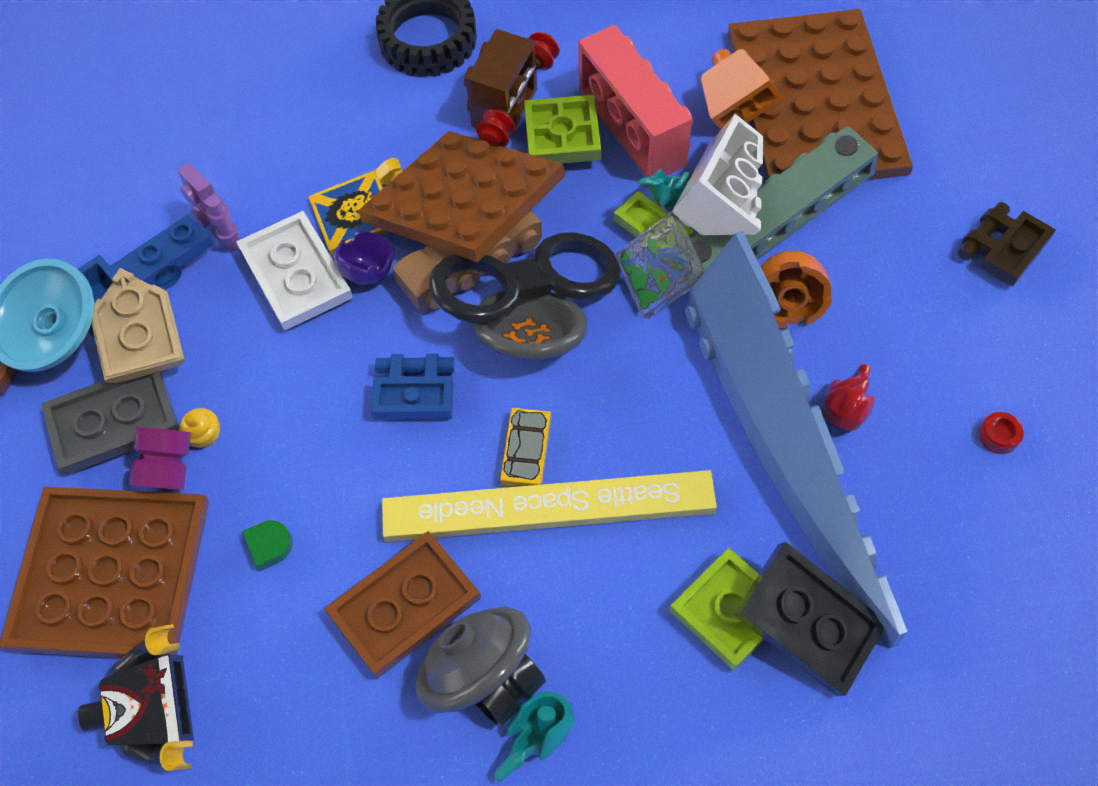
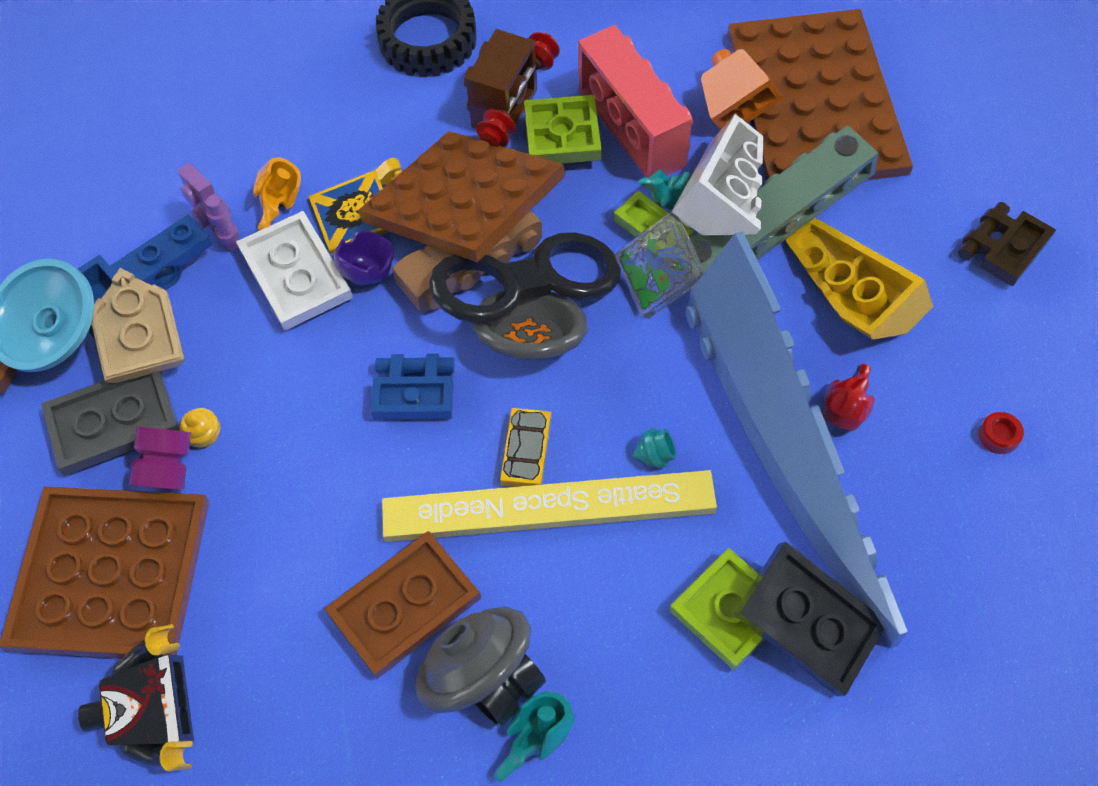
(268, 543): green tile -> none
(276, 184): none -> light orange piece
(655, 448): none -> teal plate
(799, 287): orange cylinder -> none
(860, 283): none -> yellow wedge

